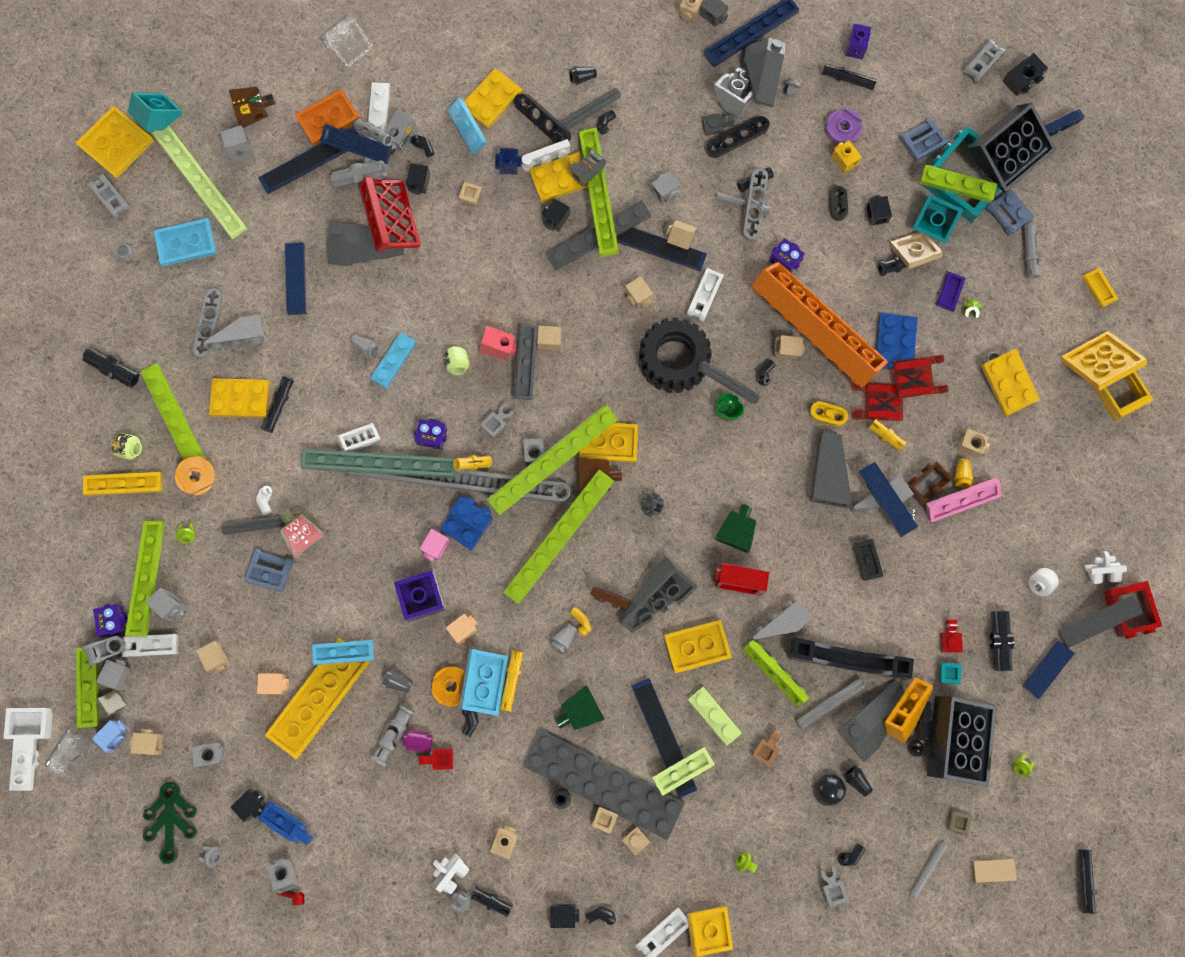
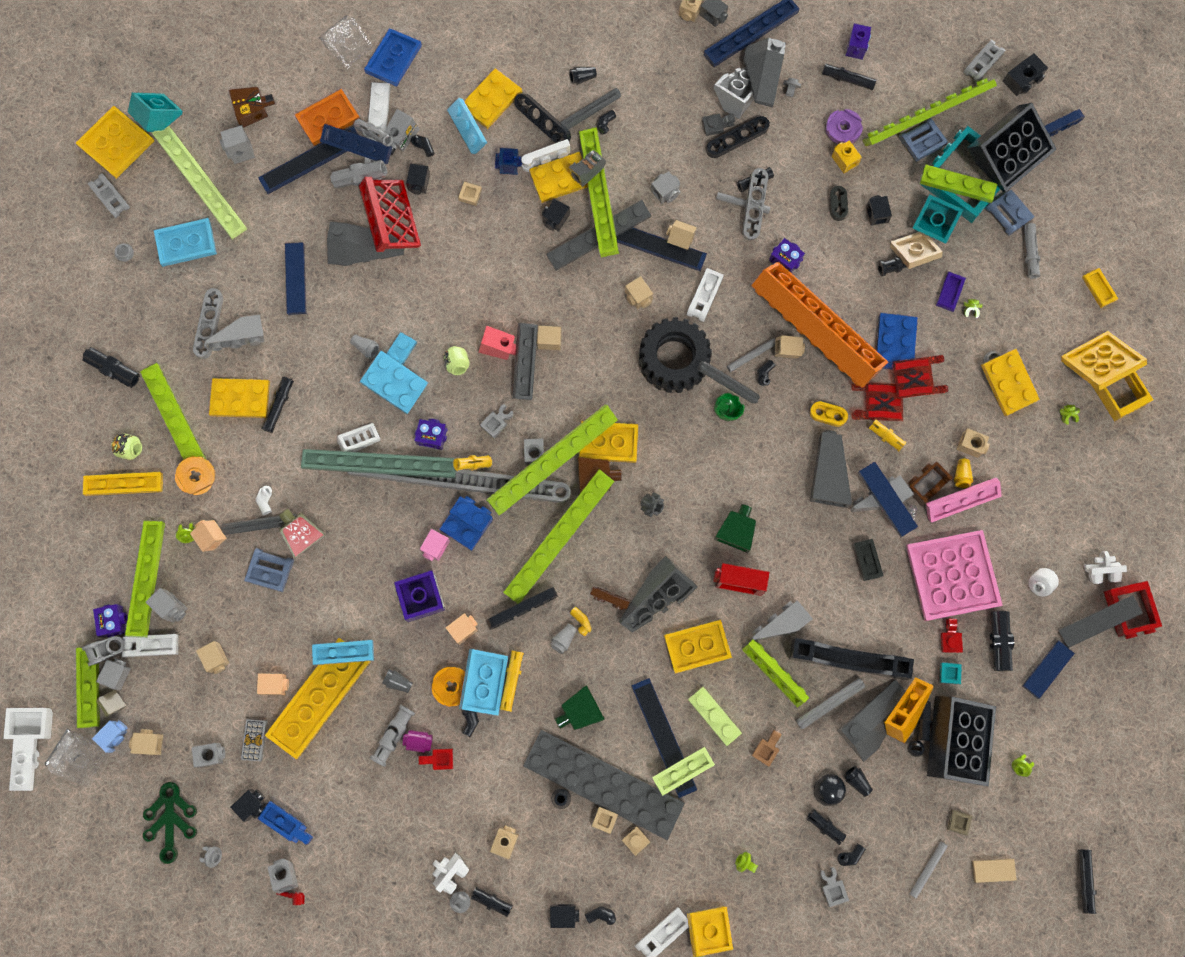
(208, 535): none -> light nougat brick
(254, 740): none -> light grey tile
(393, 57): none -> blue plate
(393, 382): none -> medium azure plate
(521, 608): none -> black beam
(749, 356): none -> light grey piece
(826, 827): none -> black pin
(935, 108): none -> lime plate
(954, 575): none -> bright pink plate
(1068, 411): none -> lime plate

